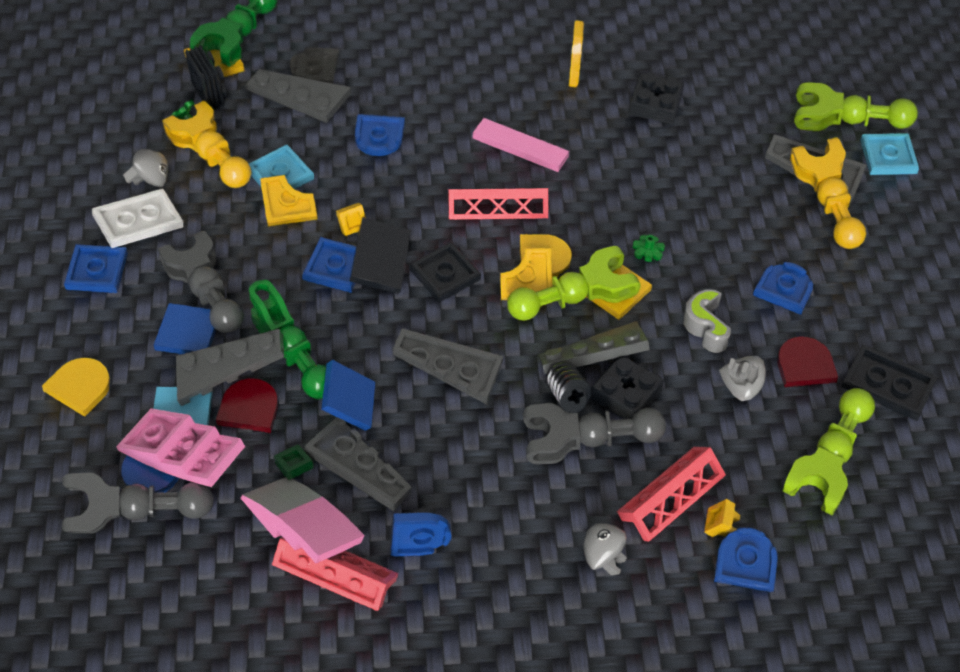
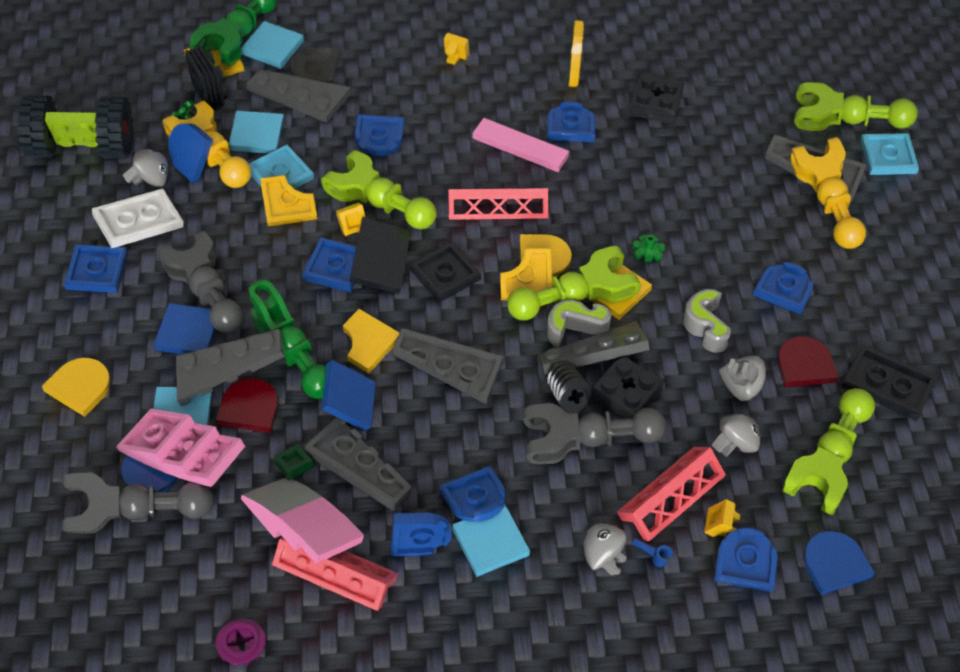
(44, 128): none -> black plate
(189, 150): none -> blue tile
(250, 632): none -> magenta gear
(256, 132): none -> medium azure tile
(272, 44): none -> medium azure tile
(366, 185): none -> lime piece
(369, 339): none -> yellow tile
(456, 48): none -> yellow tile
(475, 495): none -> blue tile
(491, 542): none -> medium azure tile
(571, 123): none -> blue tile
(576, 317): none -> light grey animal
(655, 552): none -> blue hand
(737, 431): none -> light grey piece
(835, 562): none -> blue tile

